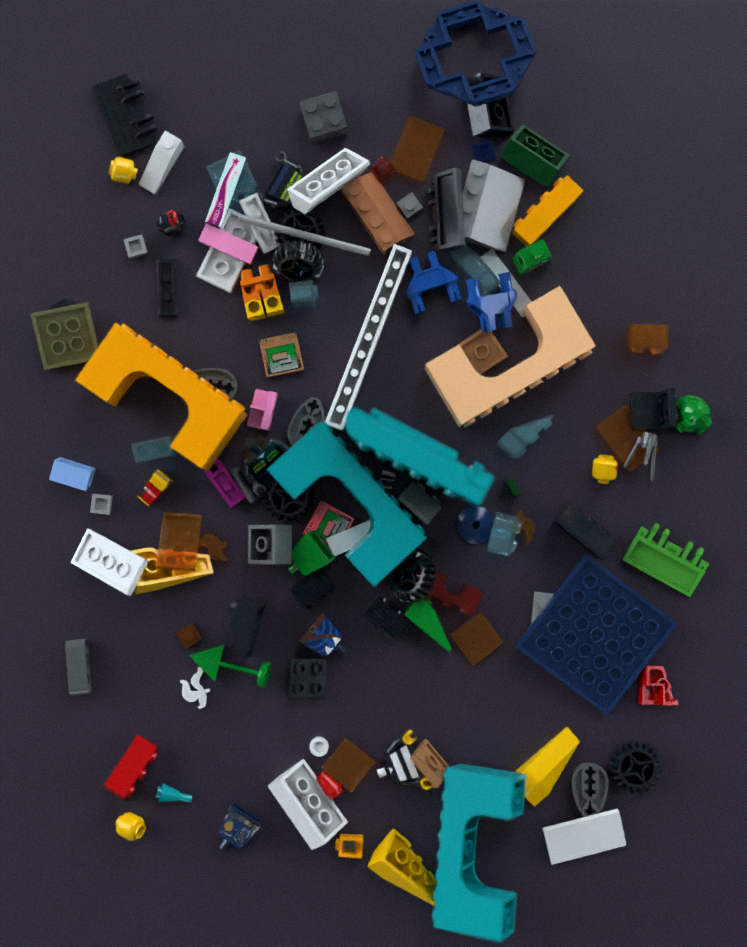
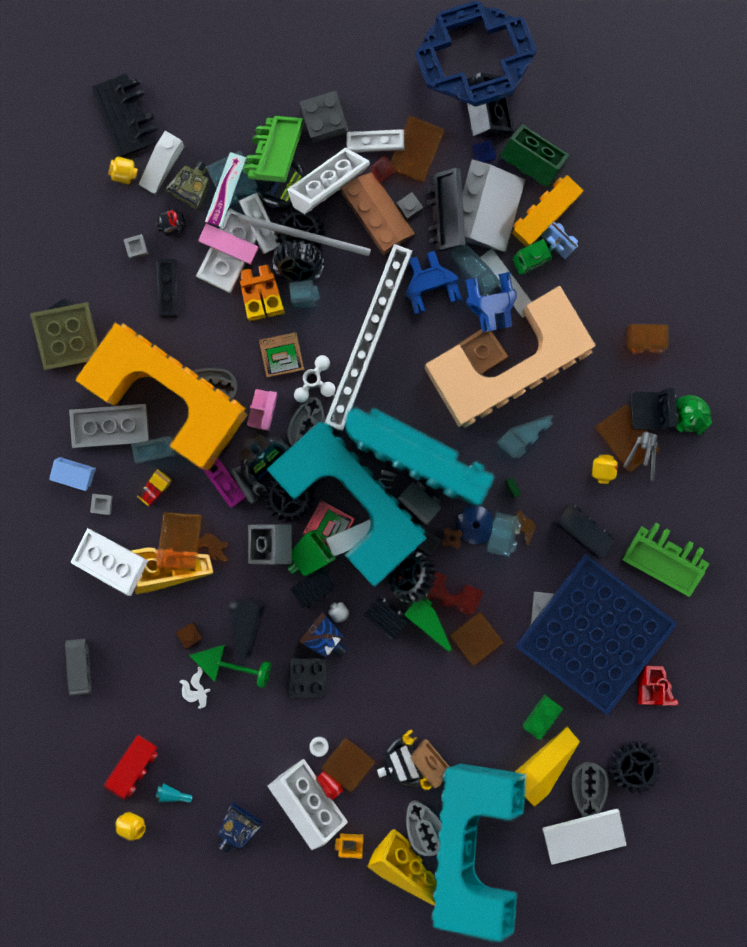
(109, 426): none -> light grey plate
(190, 185): none -> torso
(275, 149): none -> bright green hinge
(327, 389): none -> white piece
(338, 612): none -> white piece
(375, 141): none -> white tile
(415, 835): none -> light grey piece
(448, 542): none -> reddish brown plate
(542, 717): none -> green brick
(559, 240): none -> light blue hips

